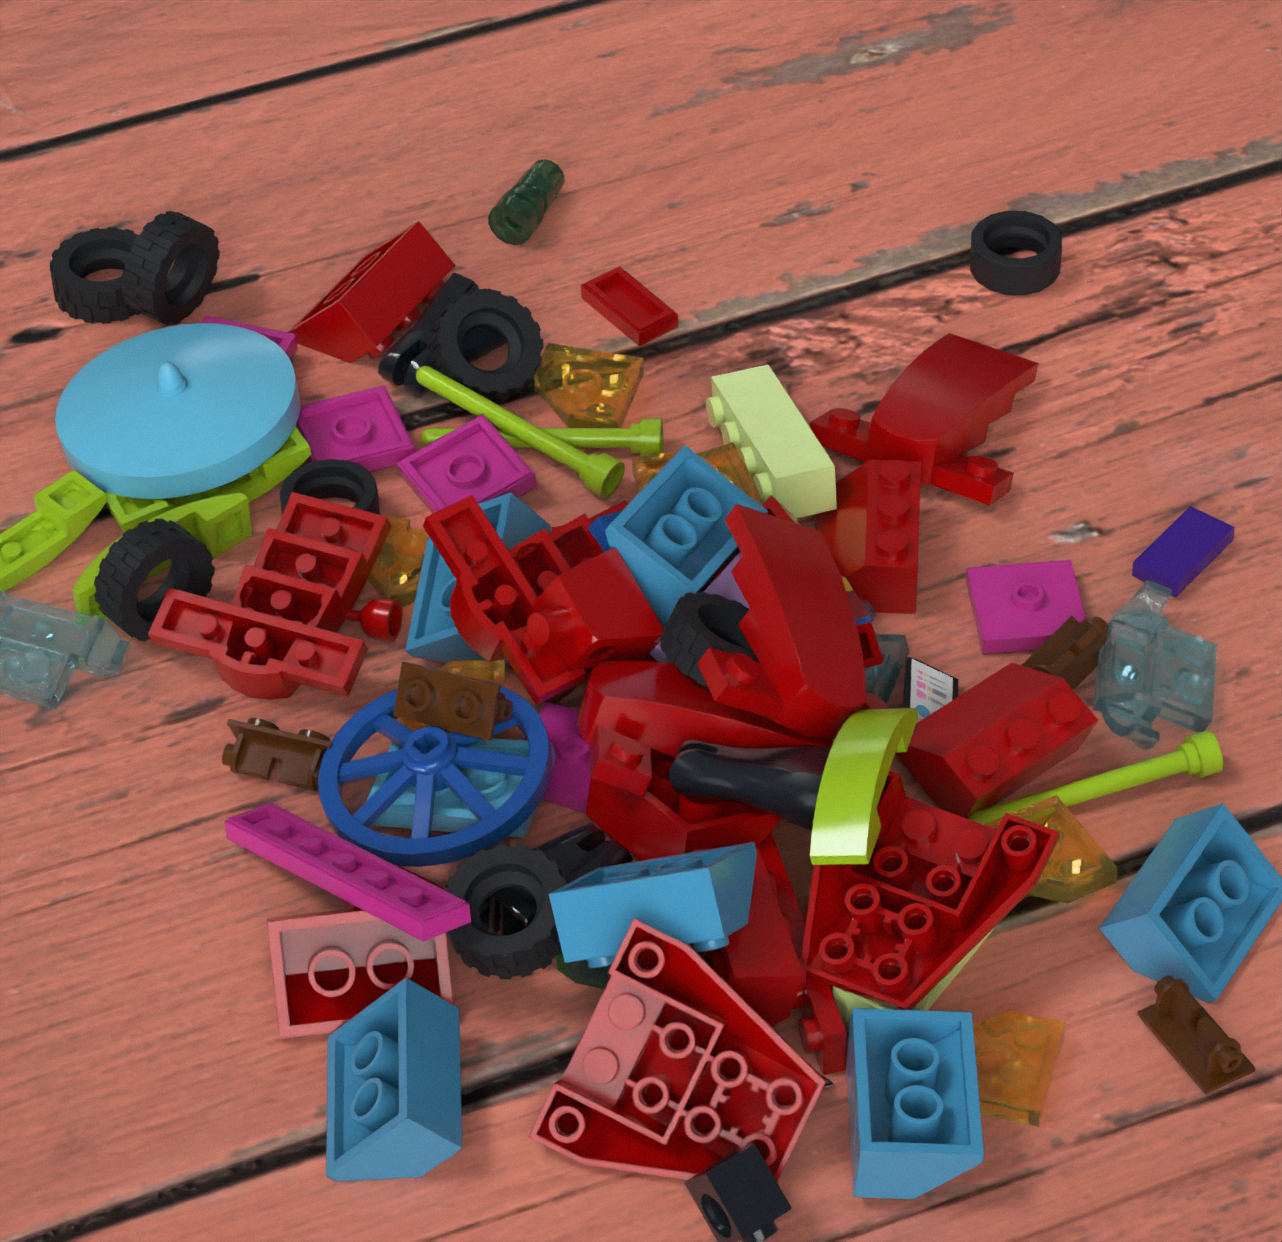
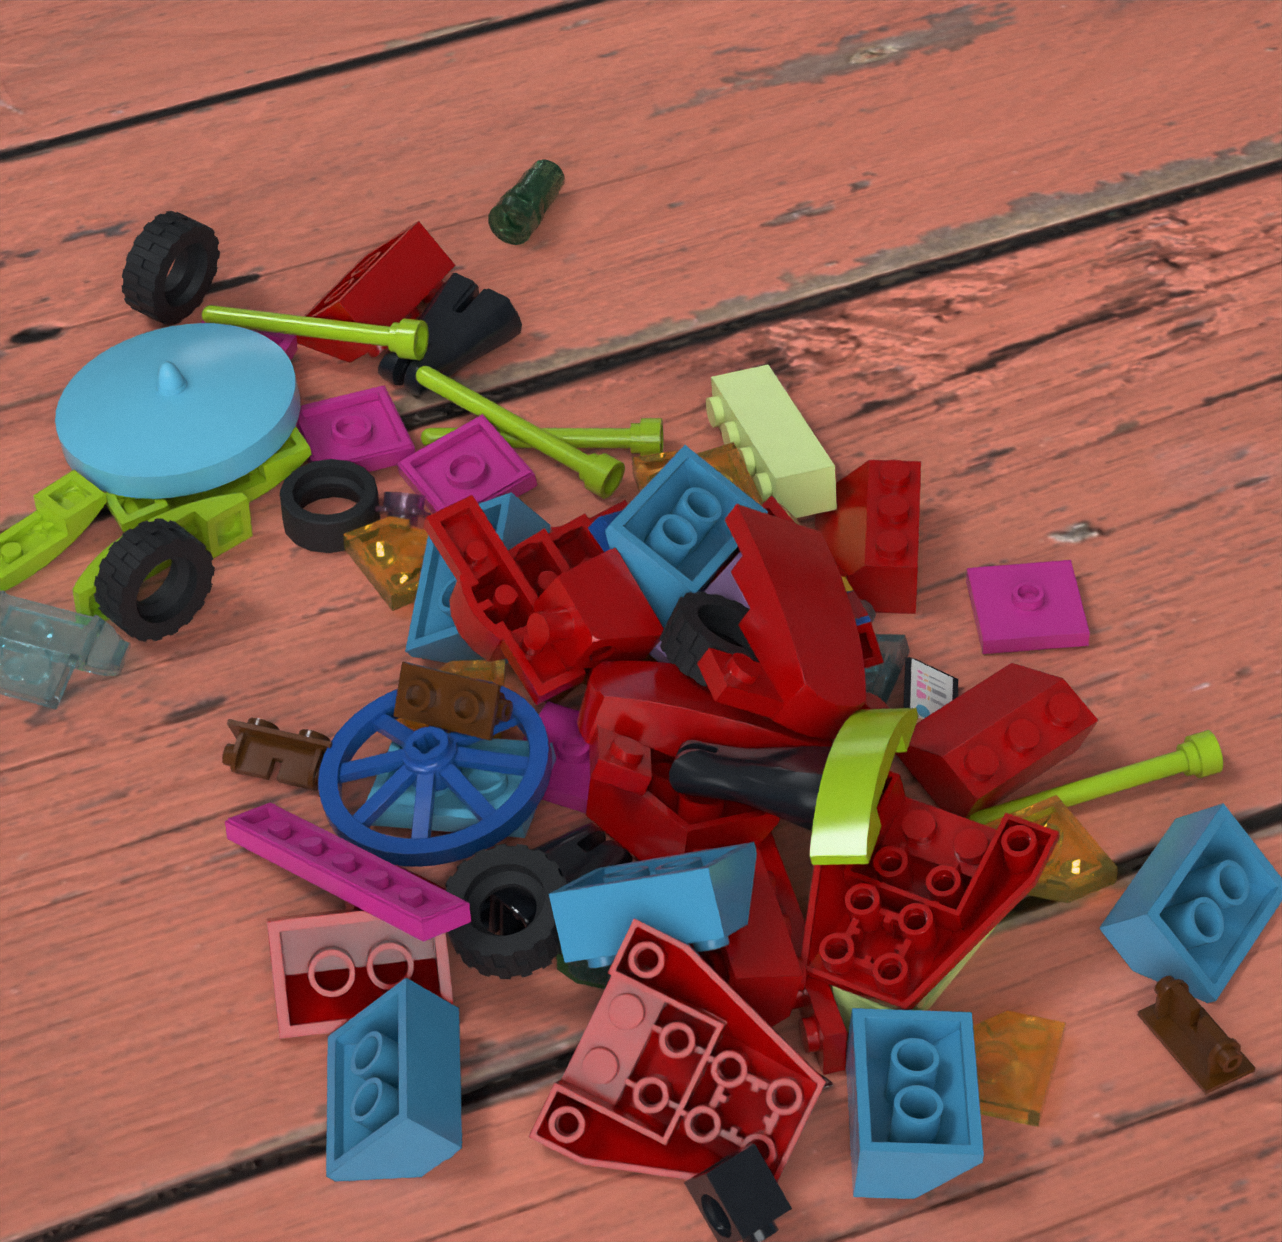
(84, 255): black tyre -> none
(285, 605): red slope -> none
(379, 618): red hinge -> none
(403, 506): none -> clear purple plate
(406, 338): none -> lime piece
(505, 316): black tyre -> none
(588, 385): clear yellow plate -> none
(629, 306): red tile -> none
(936, 415): red slope -> none
(1015, 275): black tyre -> none
(1071, 650): reddish brown hinge -> none
(1153, 671): clear light blue plate -> none
(1183, 550): dark purple tile -> none

